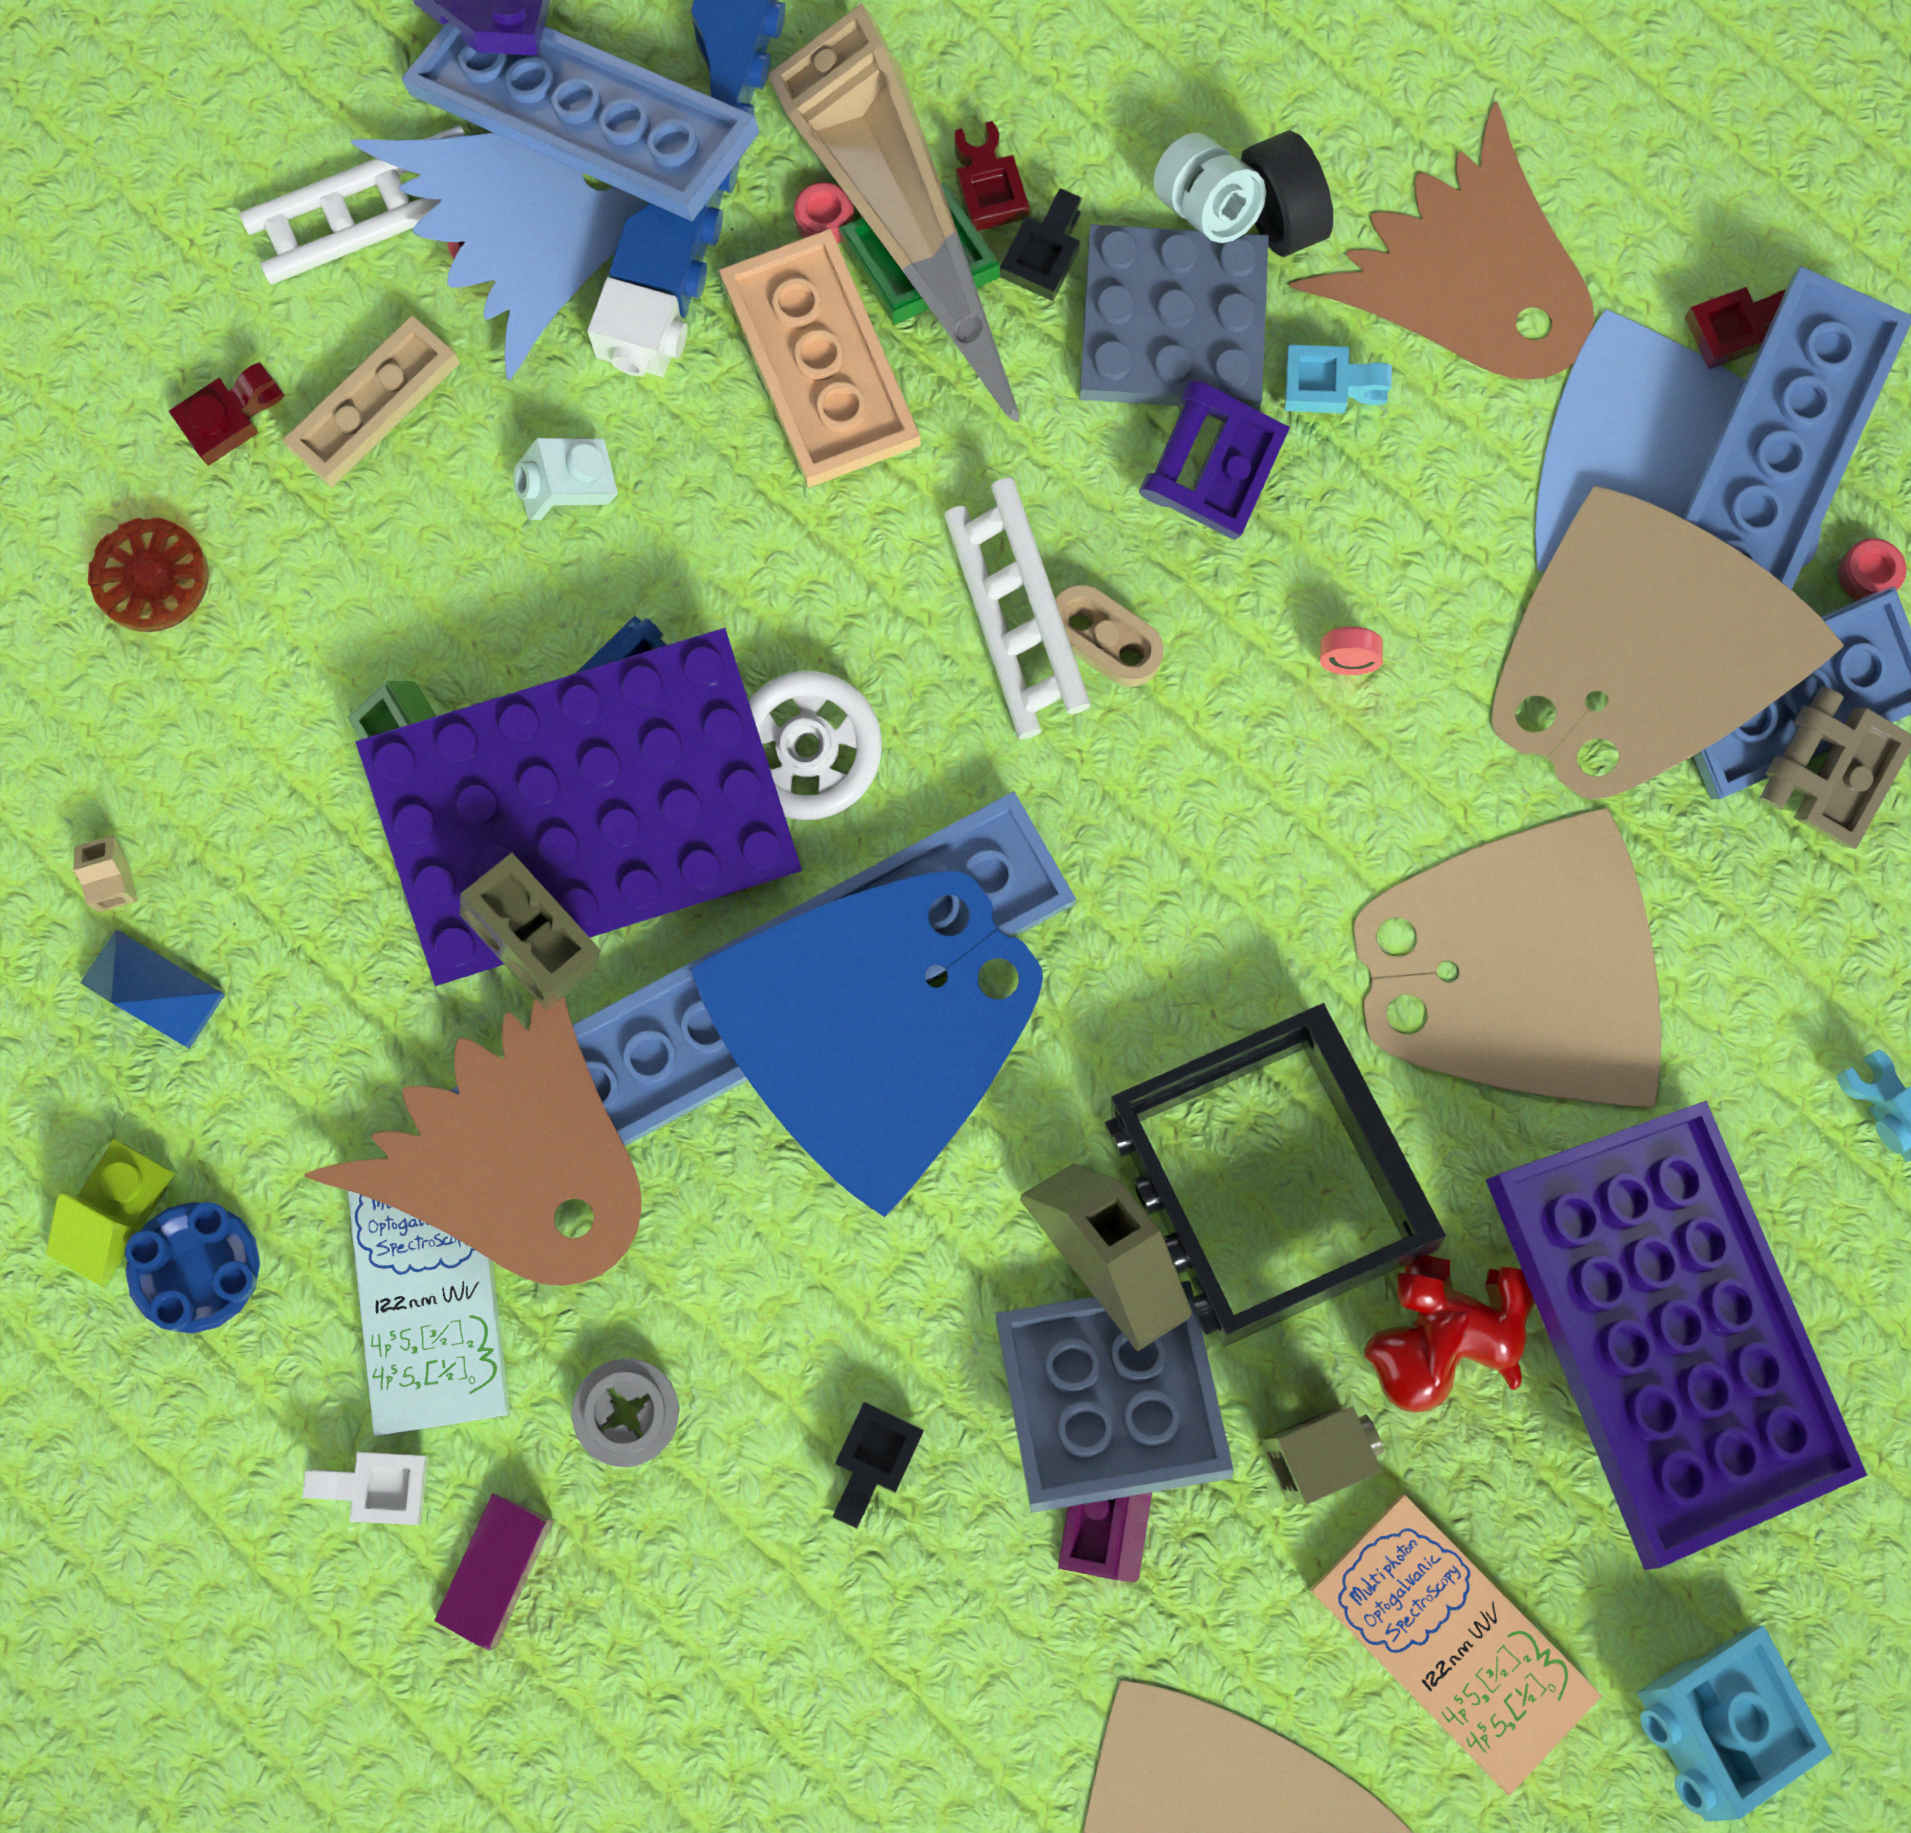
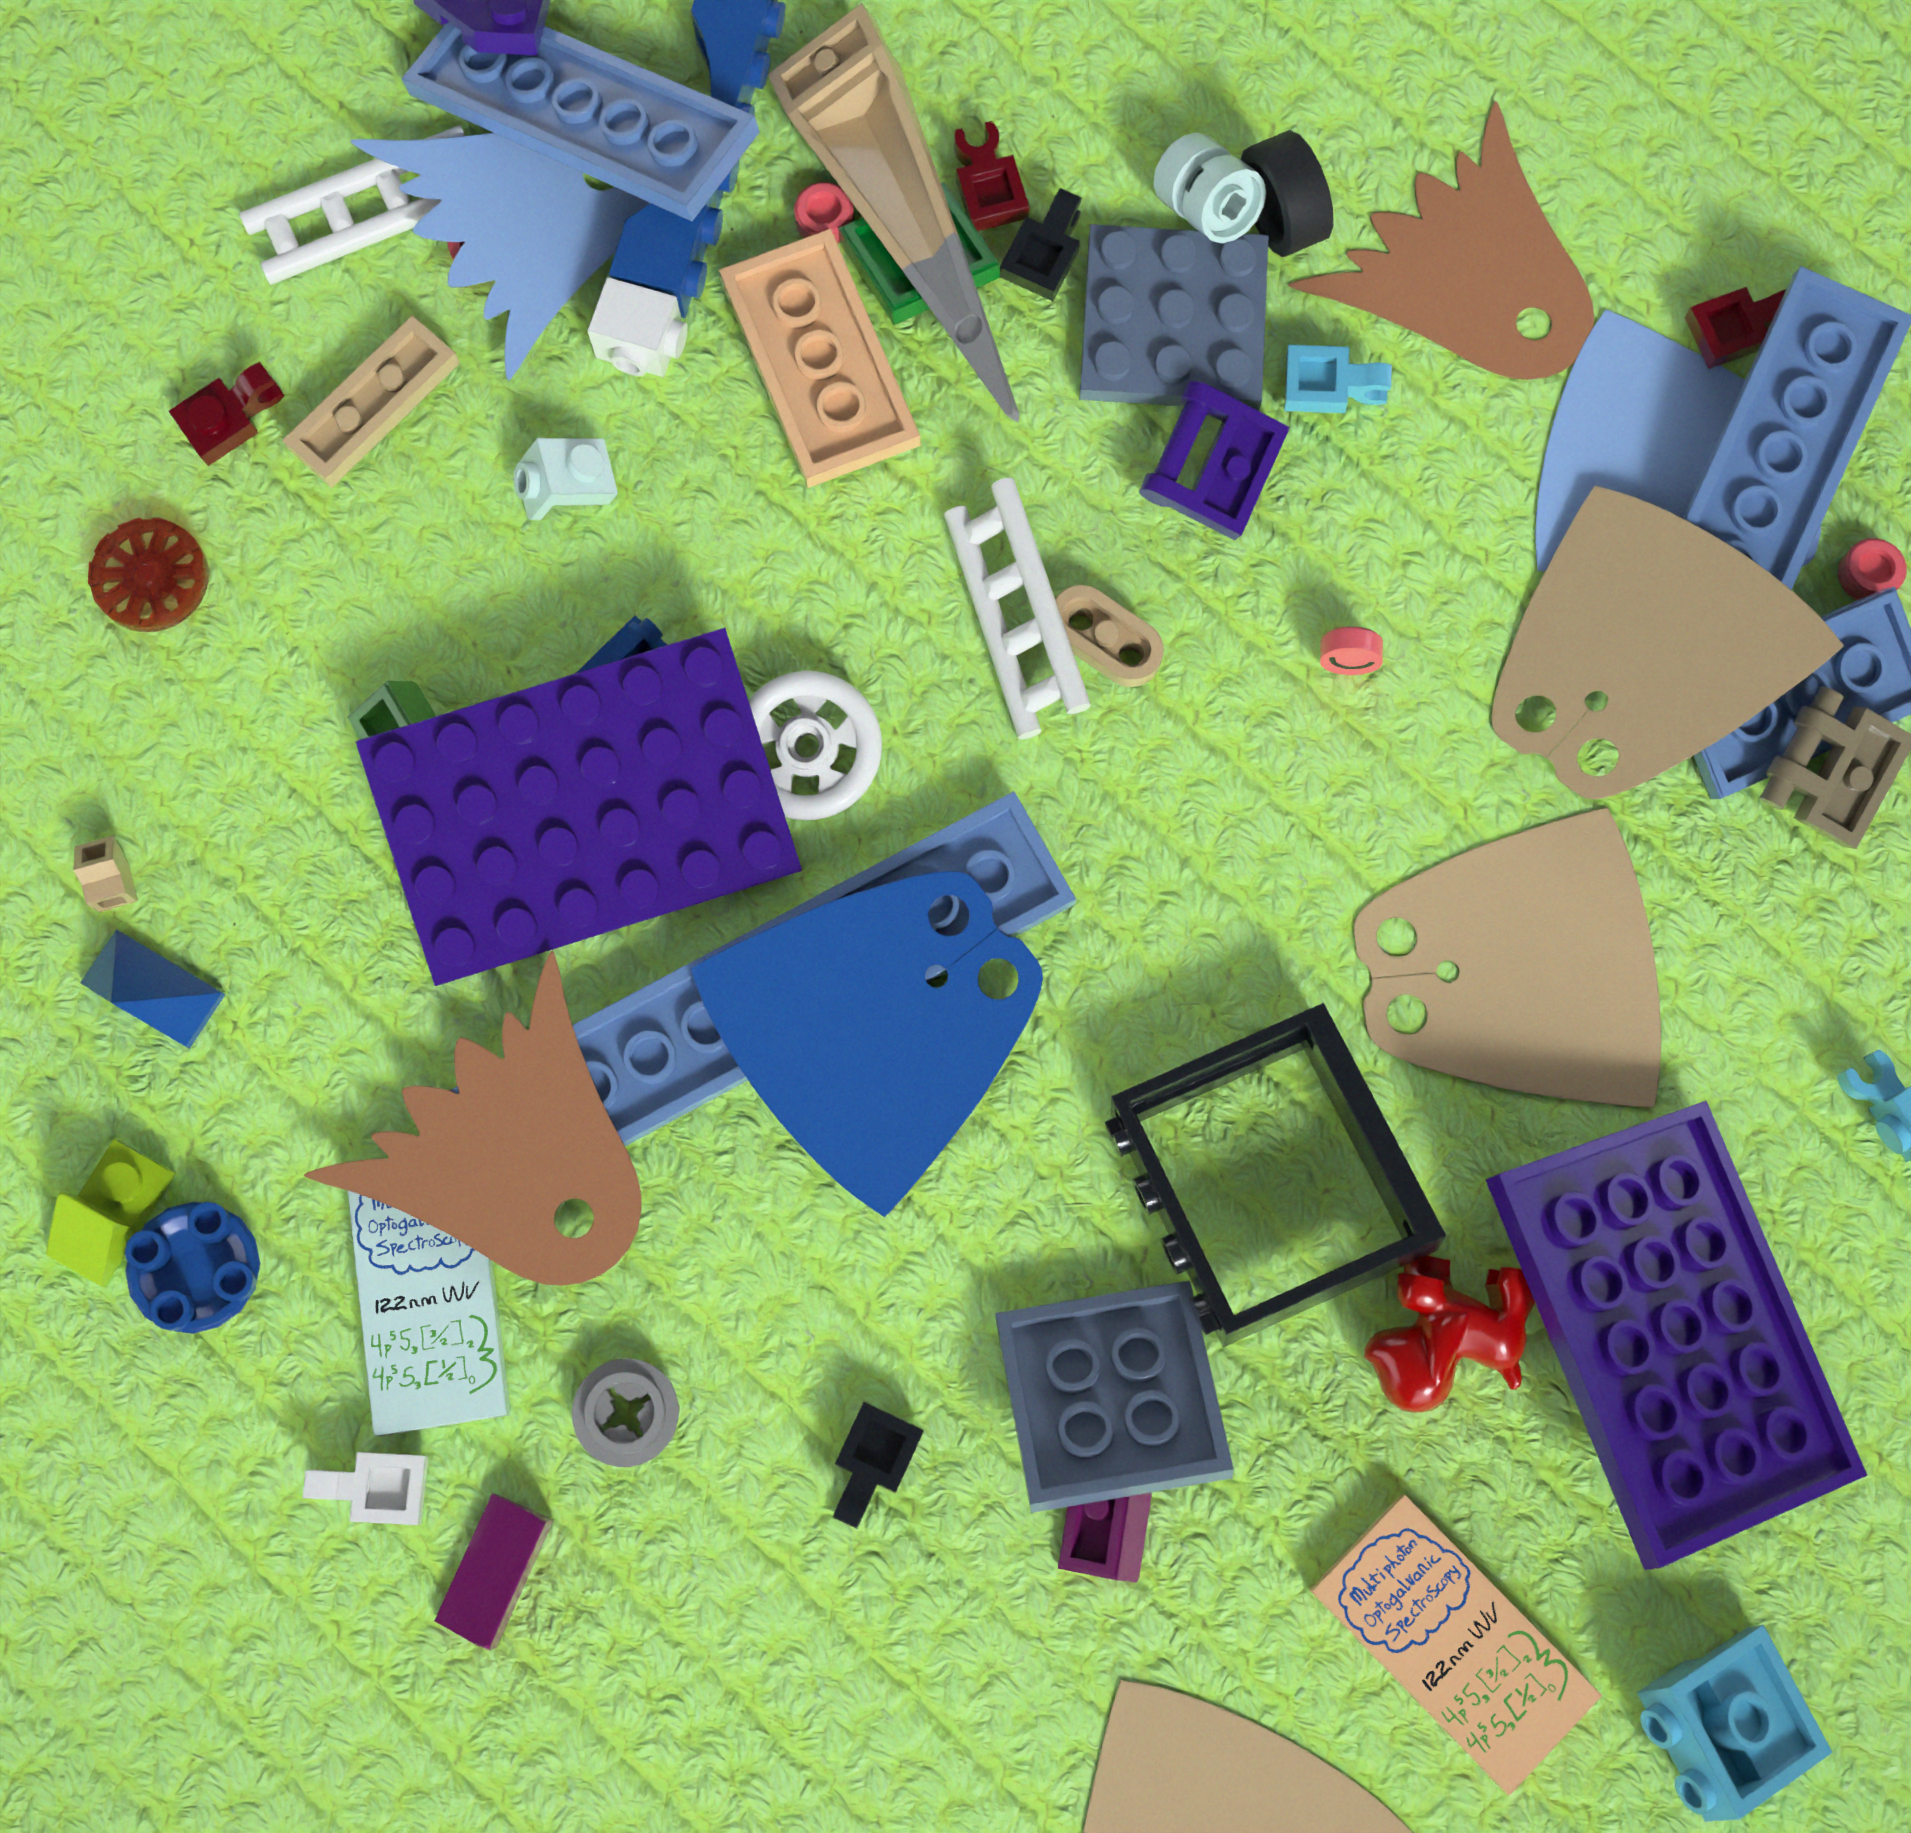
(529, 931): olive brick -> none
(1112, 1250): olive slope -> none
(1323, 1454): olive brick -> none

